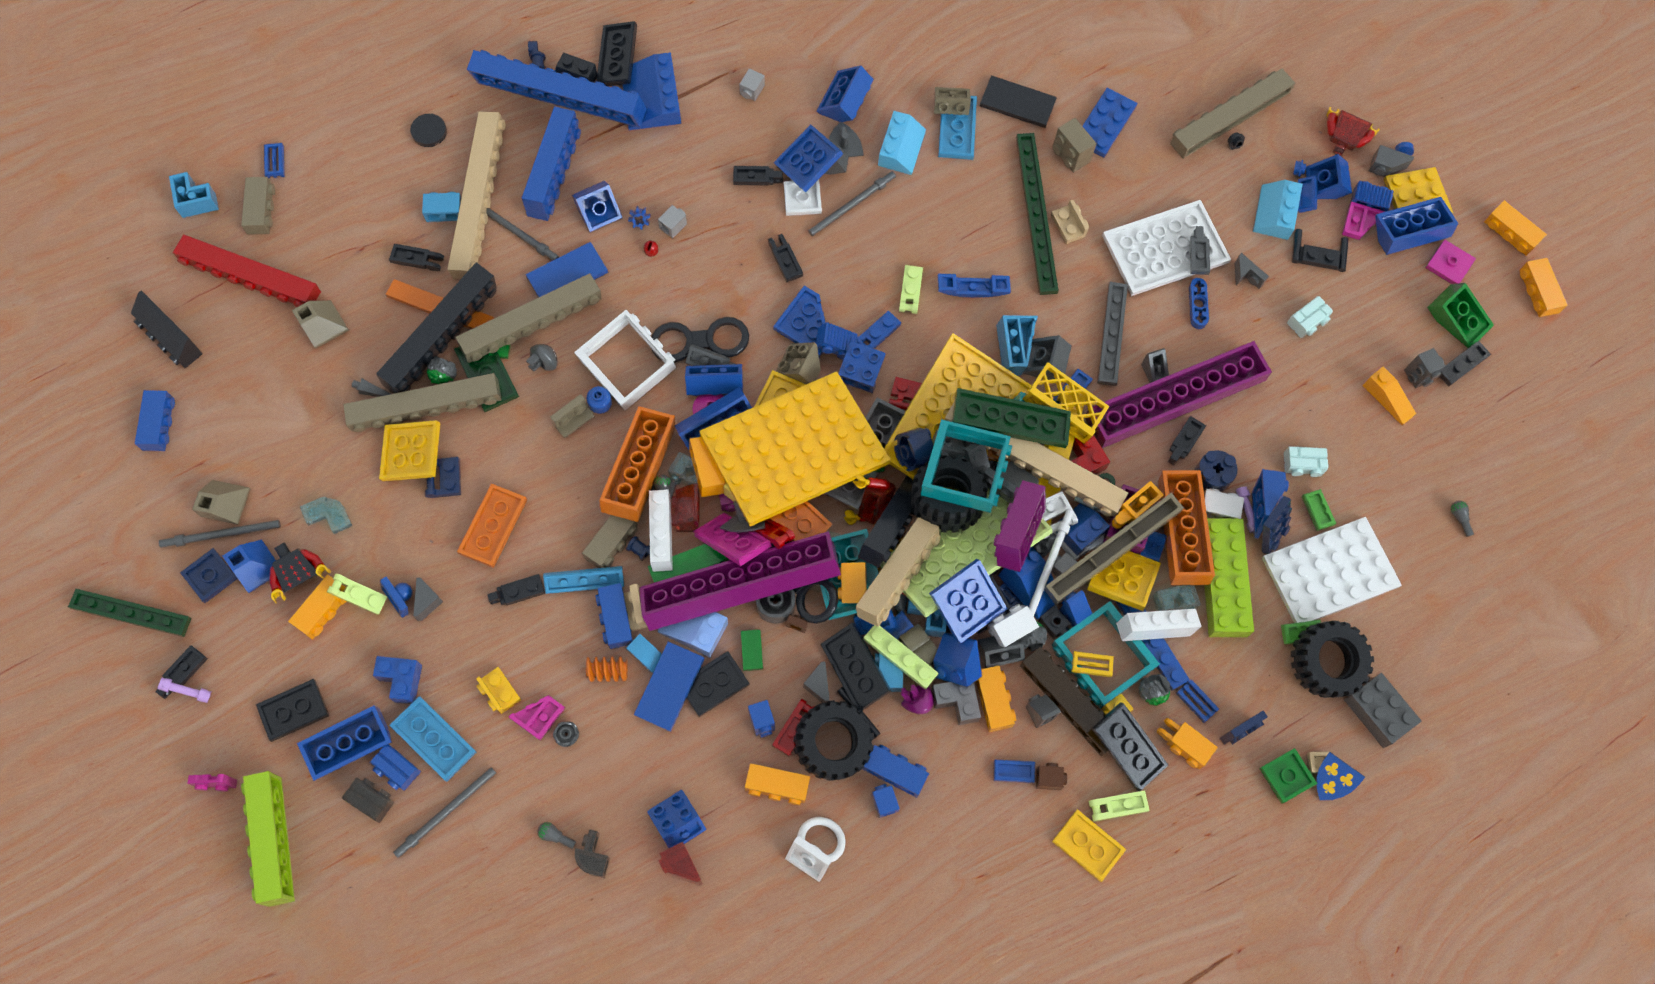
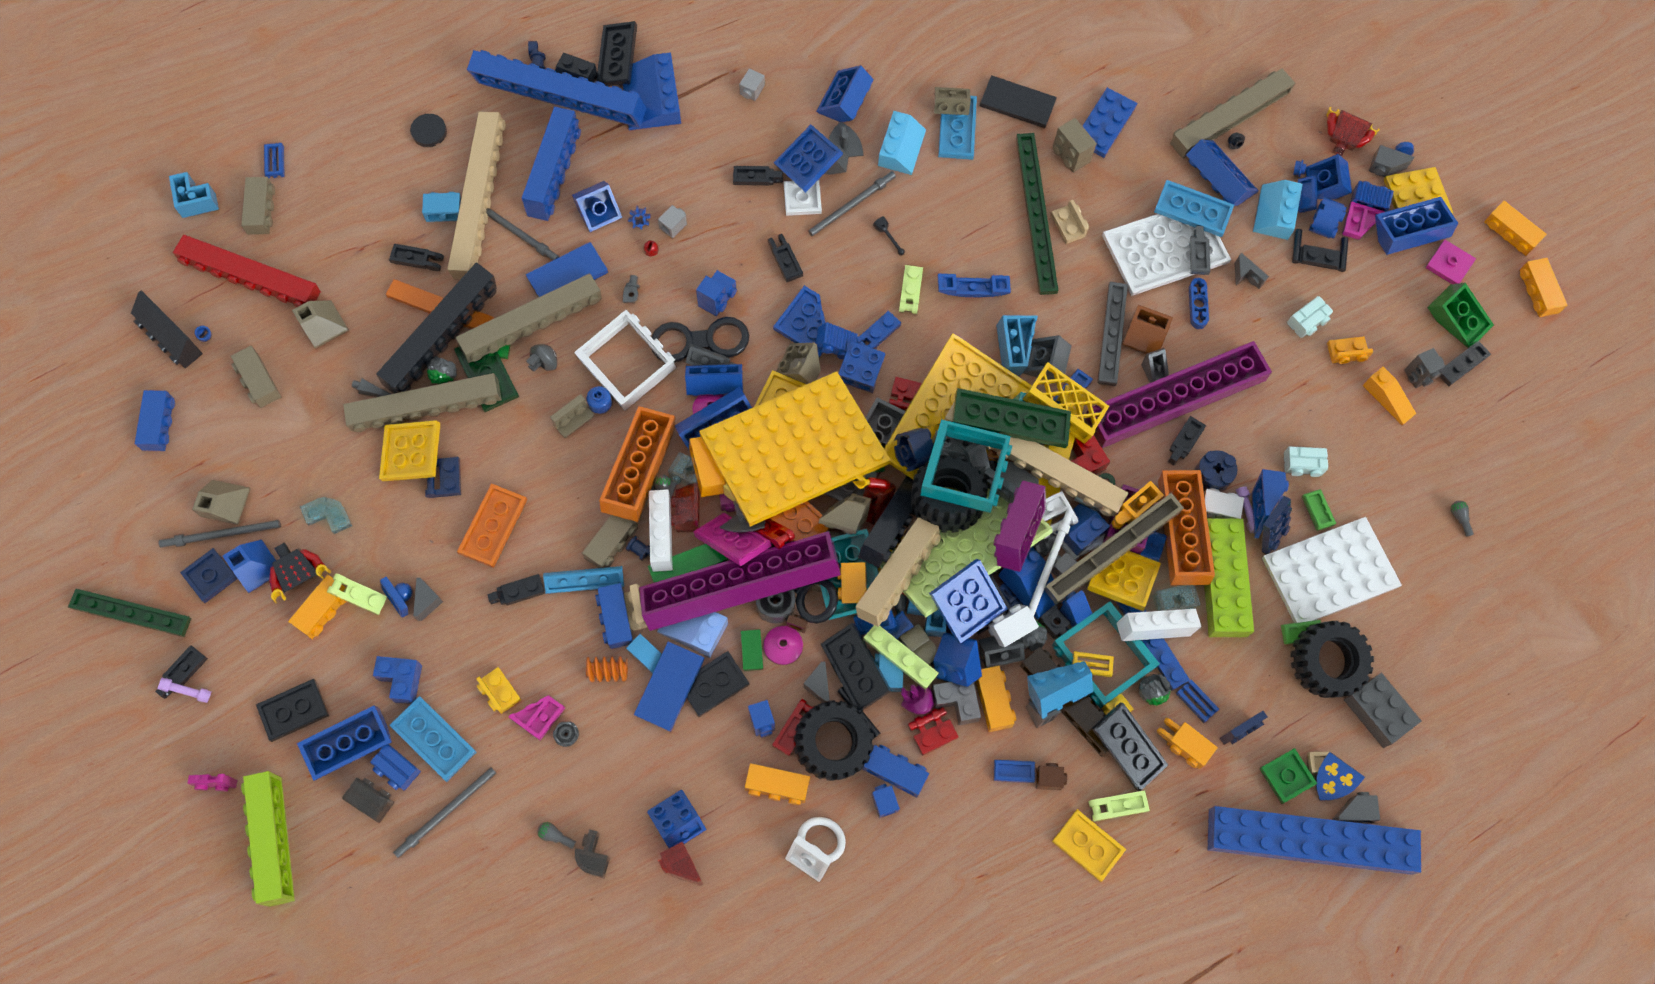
(199, 332): none -> blue hinge
(255, 377): none -> dark tan brick
(631, 287): none -> dark grey piece
(715, 292): none -> blue brick
(788, 653): none -> dark pink dish
(847, 514): none -> dark tan slope
(882, 225): none -> black hinge
(936, 736): none -> red plate
(1058, 686): none -> dark azure wedge
(1147, 330): none -> dark orange slope
(1194, 208): none -> dark azure plate
(1221, 172): none -> blue slope
(1314, 840): none -> blue brick
(1327, 218): none -> blue brick
(1349, 349): none -> light orange bracket
(1360, 809): none -> dark grey slope

